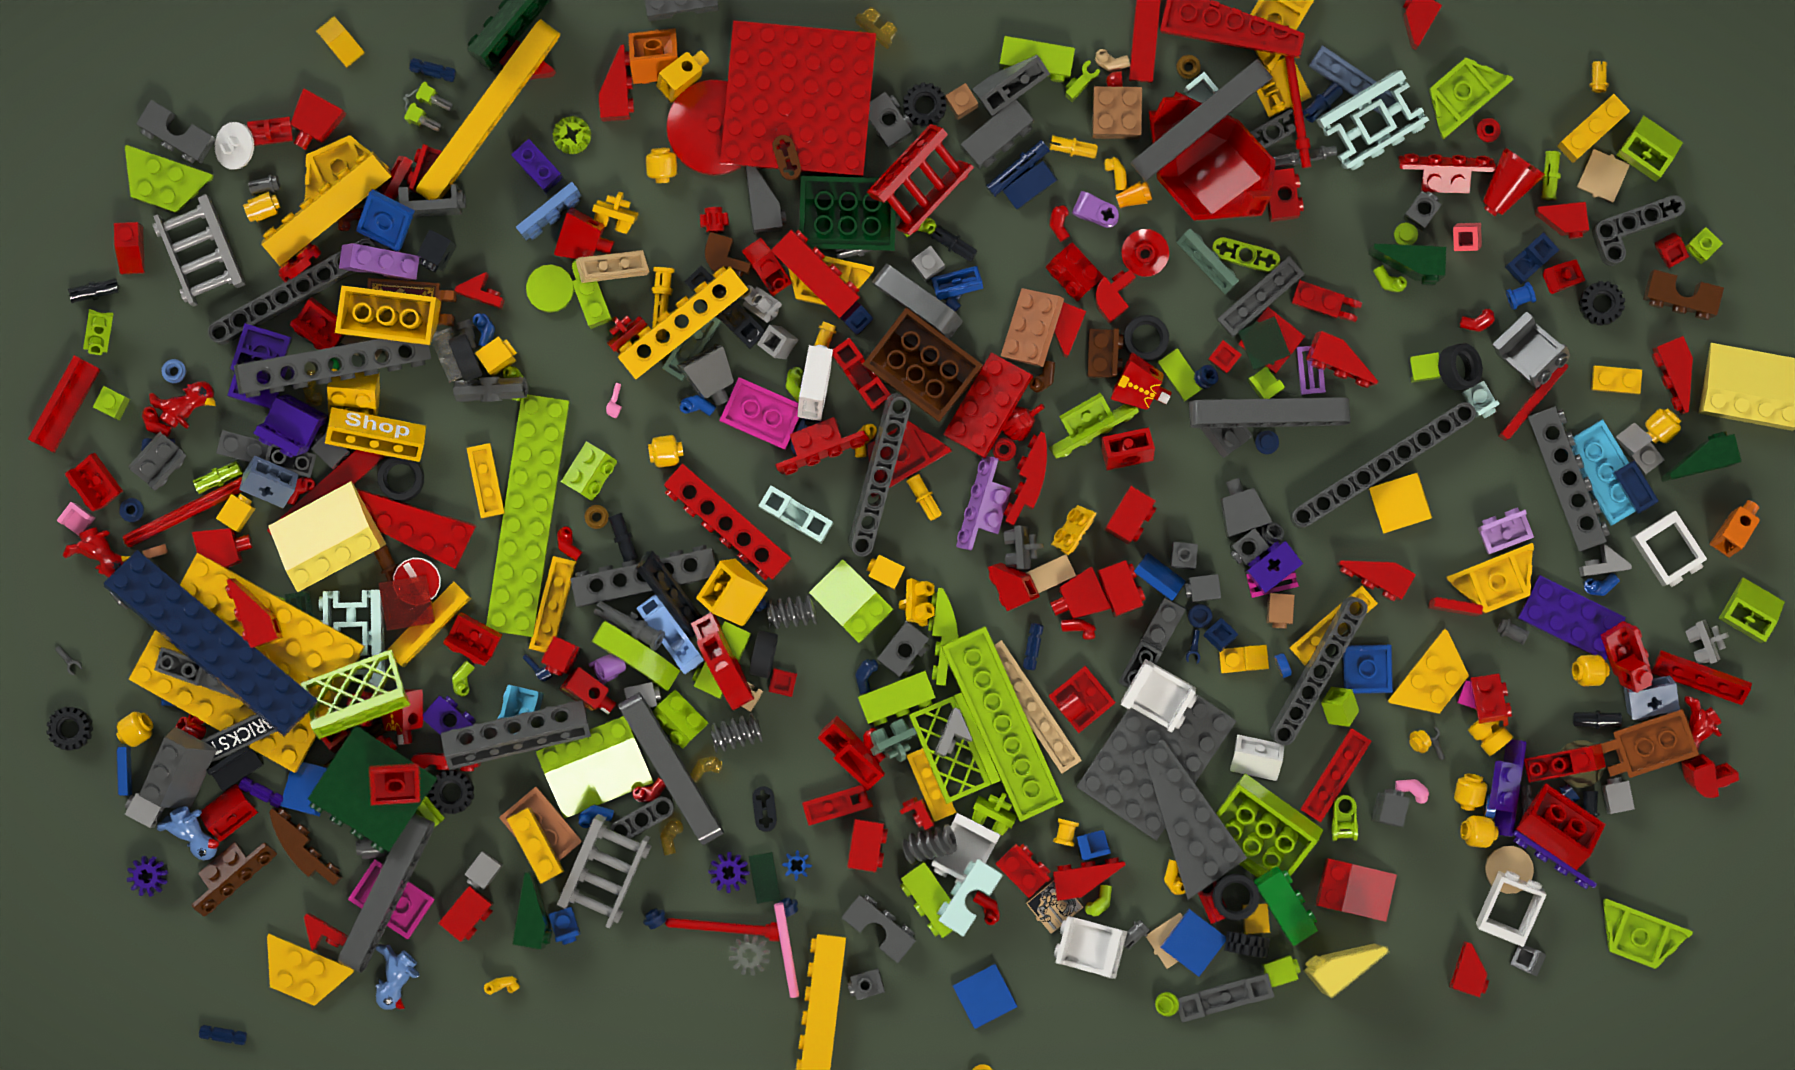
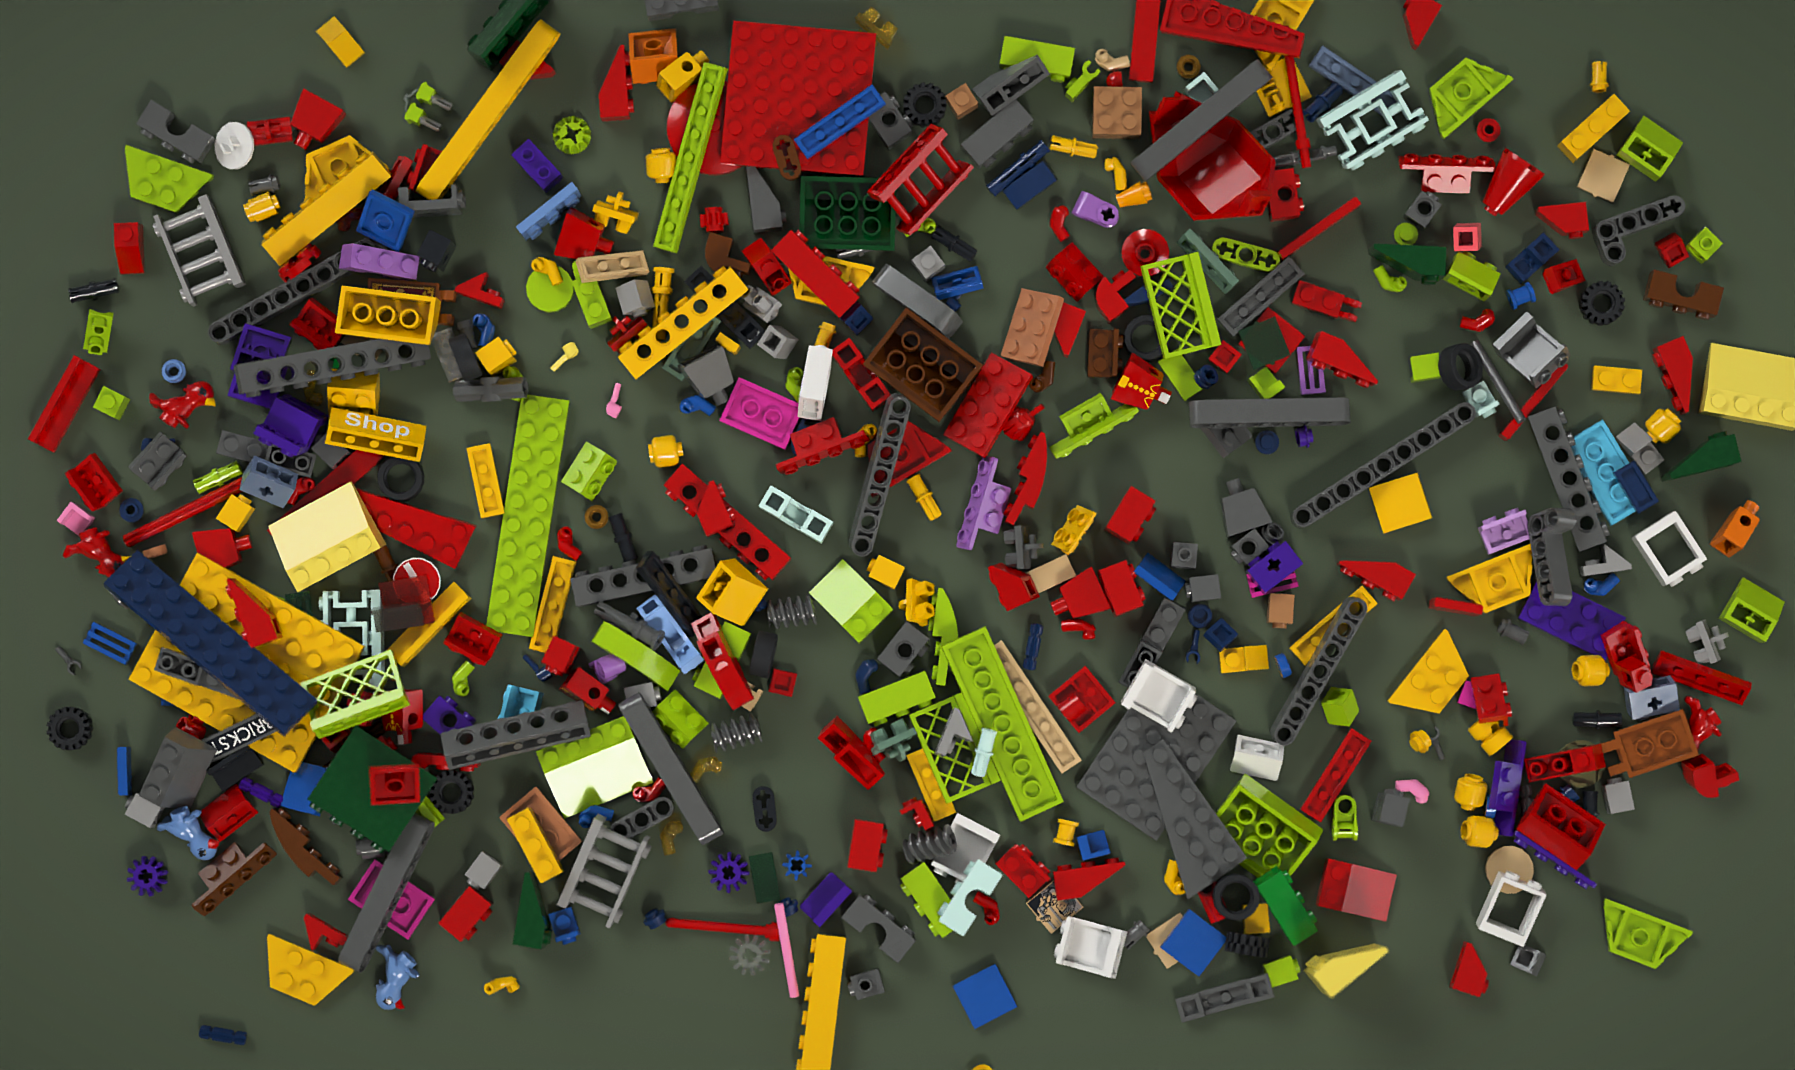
(91, 634): none -> blue tile
(134, 729): yellow head -> none
(153, 423): red arm -> none
(398, 616): none -> clear smoke panel
(432, 70): dark blue axle -> none
(547, 267): none -> yellow arm
(570, 351): none -> light yellow hand
(635, 298): none -> light grey brick
(690, 157): none -> lime tile
(713, 512): none -> red slope
(727, 343): none -> yellow tile
(825, 899): none -> dark purple panel
(836, 805): red plate -> none
(839, 121): none -> blue tile
(983, 752): none -> light aqua axle
(996, 809): lime hips -> none
(1007, 442): red plate -> none
(1102, 903): lime arm -> none
(1127, 448): red brick -> none
(1140, 296): none -> dark blue slope
(1167, 1004): lime plate -> none
(1200, 300): none -> lime fence
(1303, 436): none -> dark purple plate
(1318, 228): none -> red tile
(1368, 668): blue tile -> none
(1472, 275): none -> lime slope
(1498, 383): none -> flat silver bar
(1549, 555): none -> dark grey beam
(1551, 175): lime pin -> none

